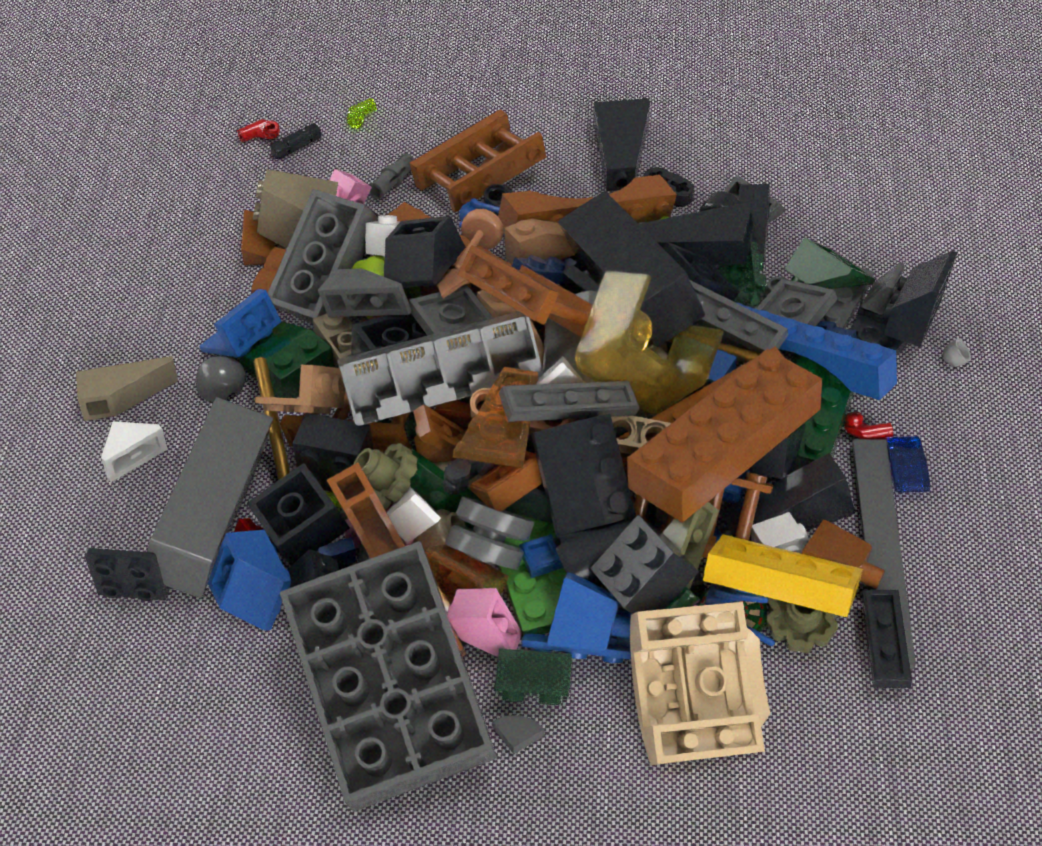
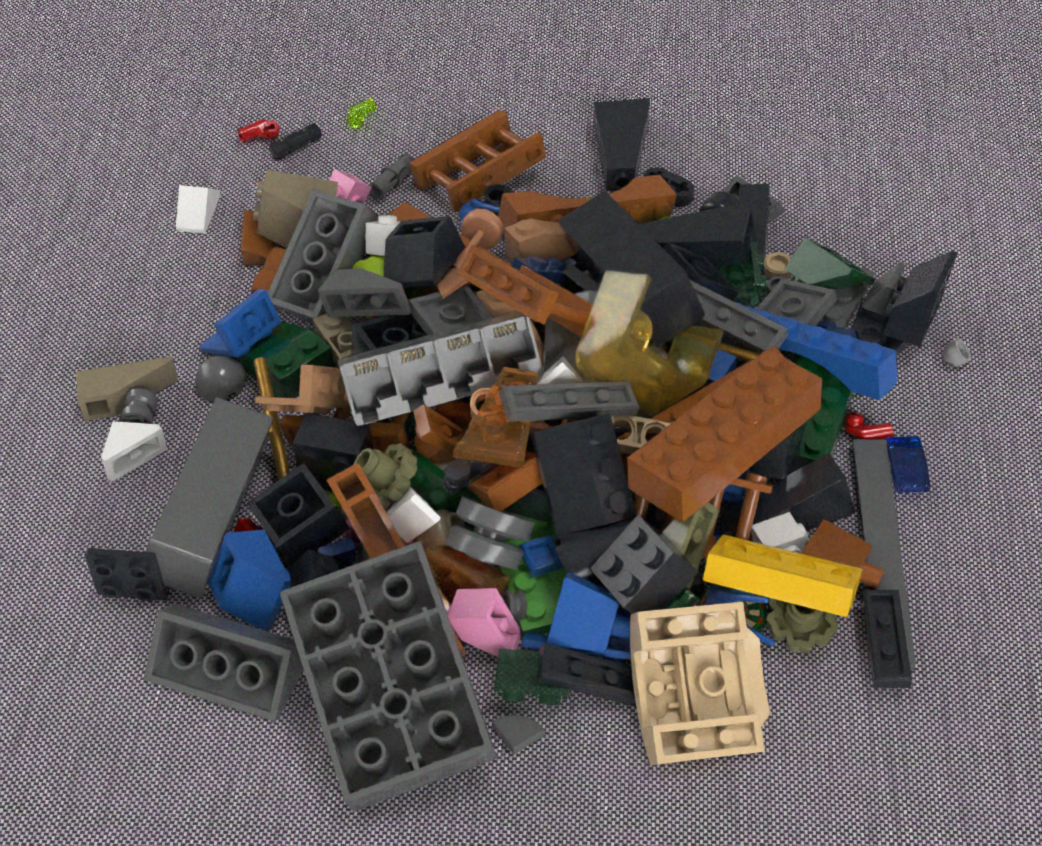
(139, 406): none -> dark grey wheel
(195, 208): none -> white slope
(223, 661): none -> dark grey slope
(516, 603): none -> dark grey bush
(586, 674): none -> black tile
(775, 264): none -> tan tile

